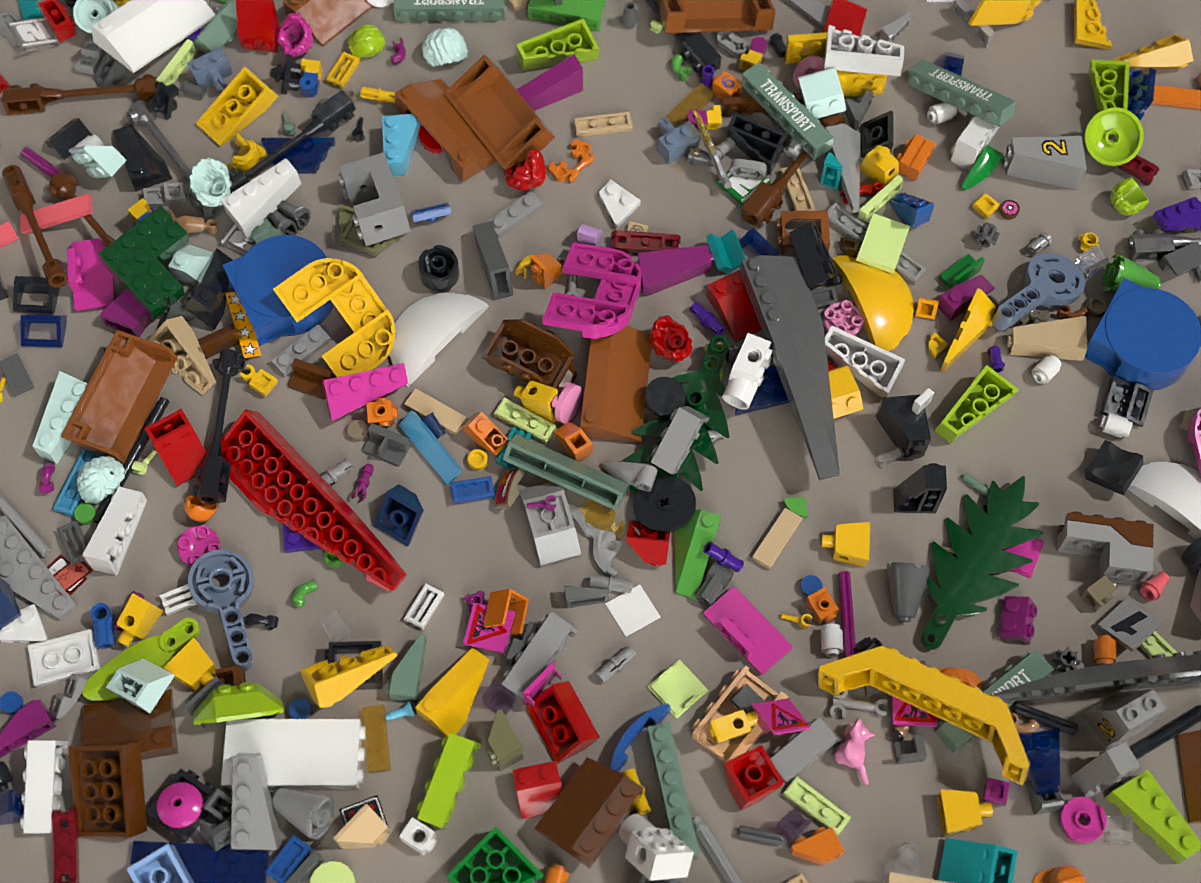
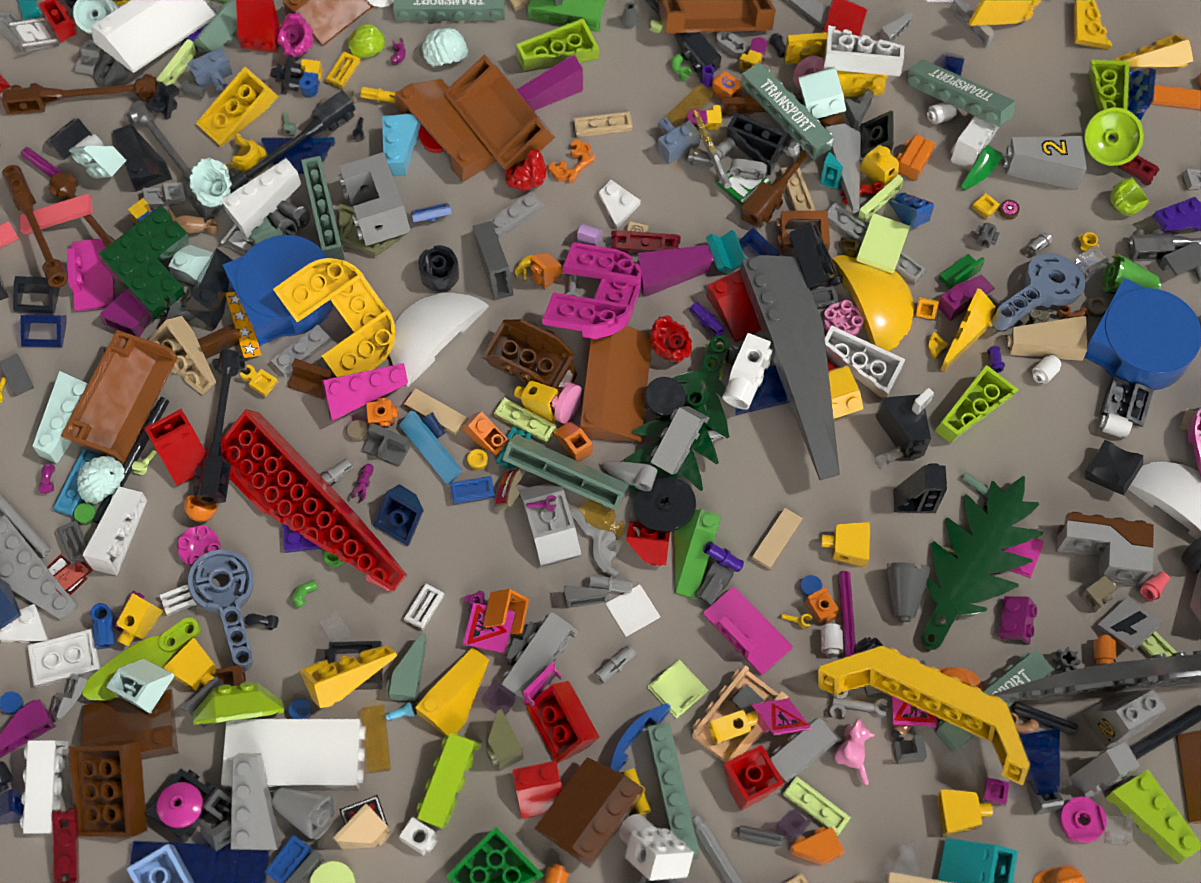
(322, 208): none -> sand green brick
(797, 506): bright green tile -> none

